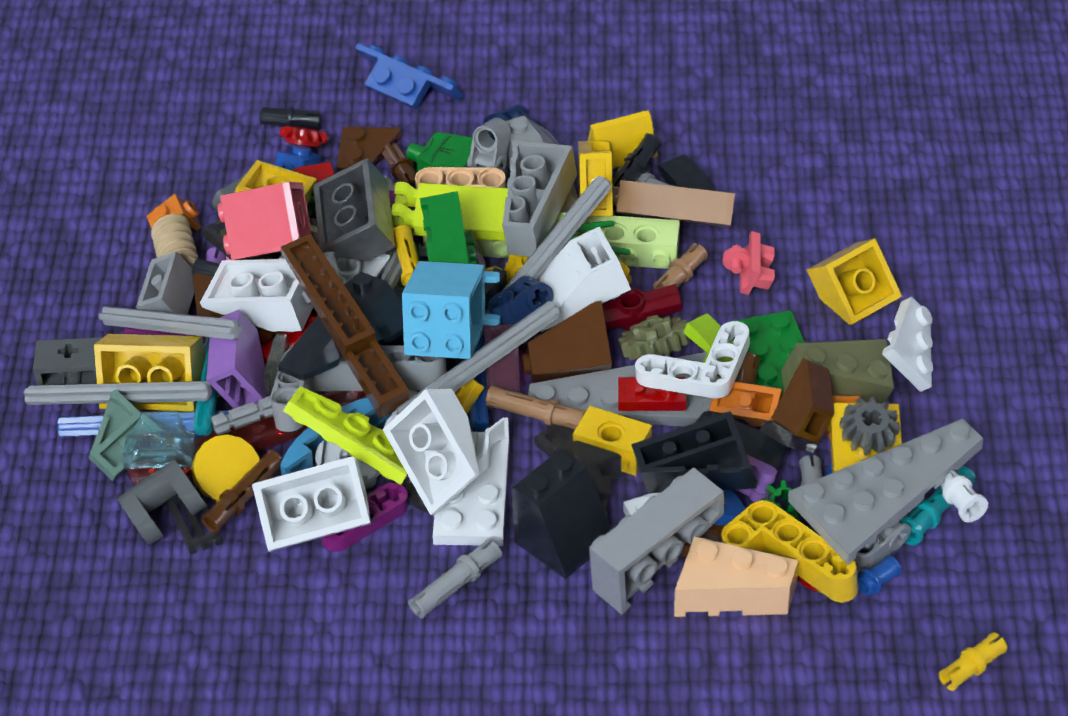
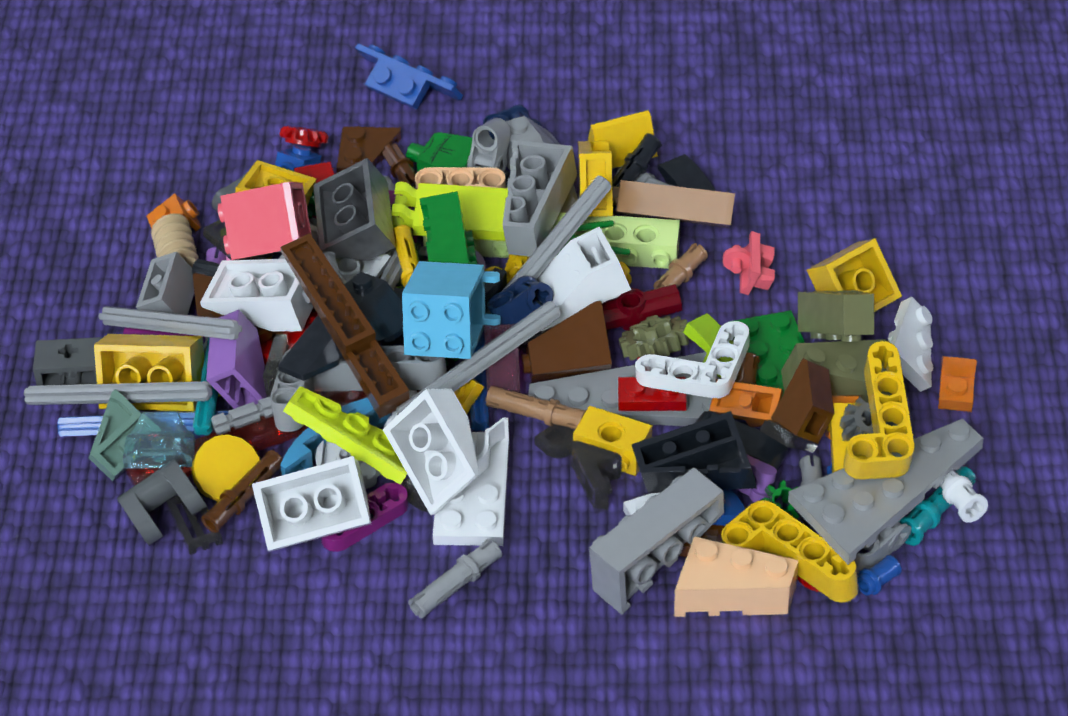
(290, 117): black axle -> none
(558, 513): black slope -> none
(836, 314): none -> olive wedge
(883, 409): none -> yellow beam
(957, 383): none -> orange slope
(973, 661): yellow pin -> none

